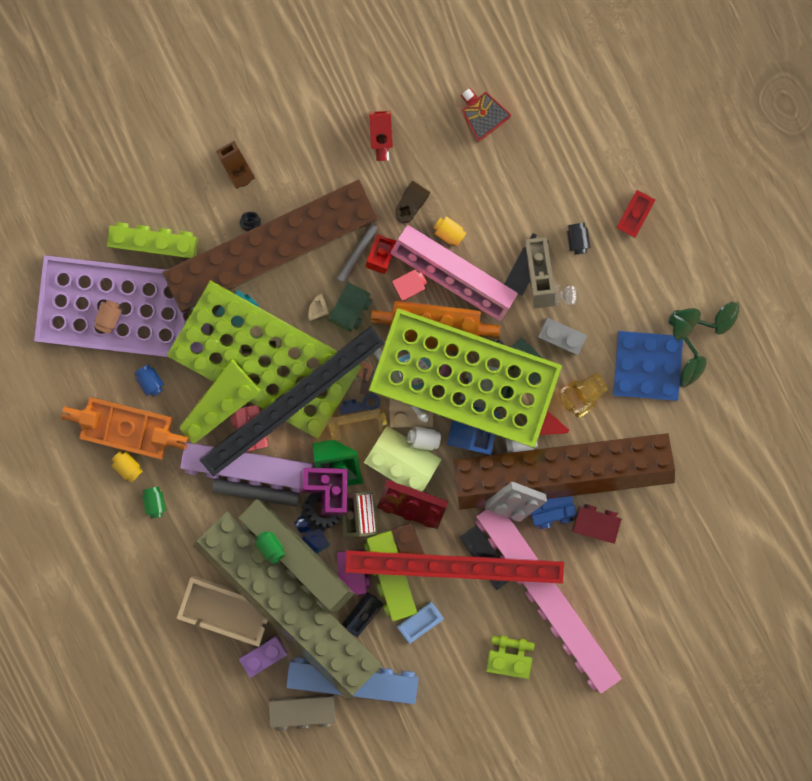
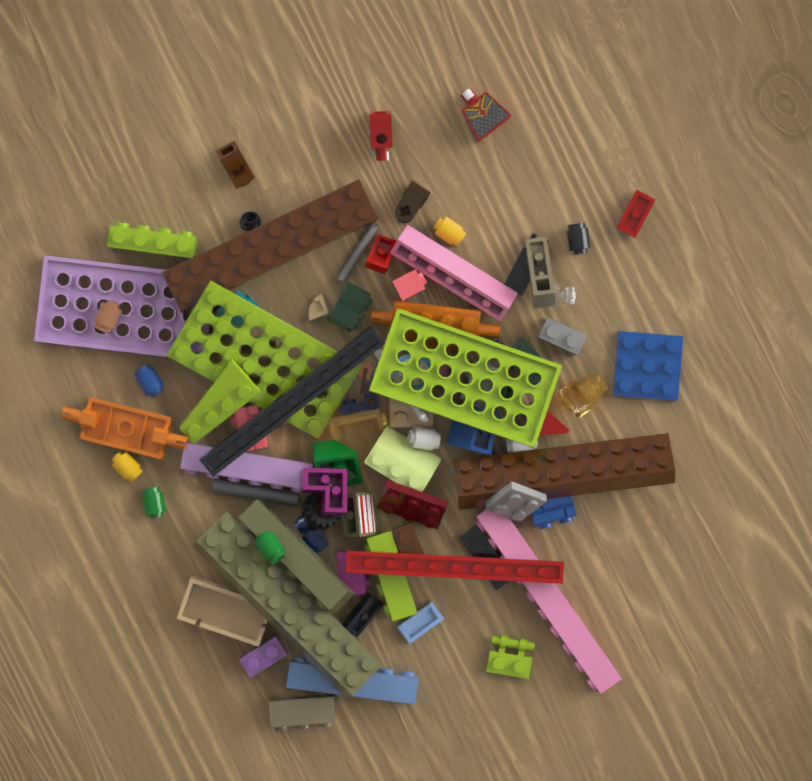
(597, 524): dark red brick -> none
(684, 322): dark green plant -> none

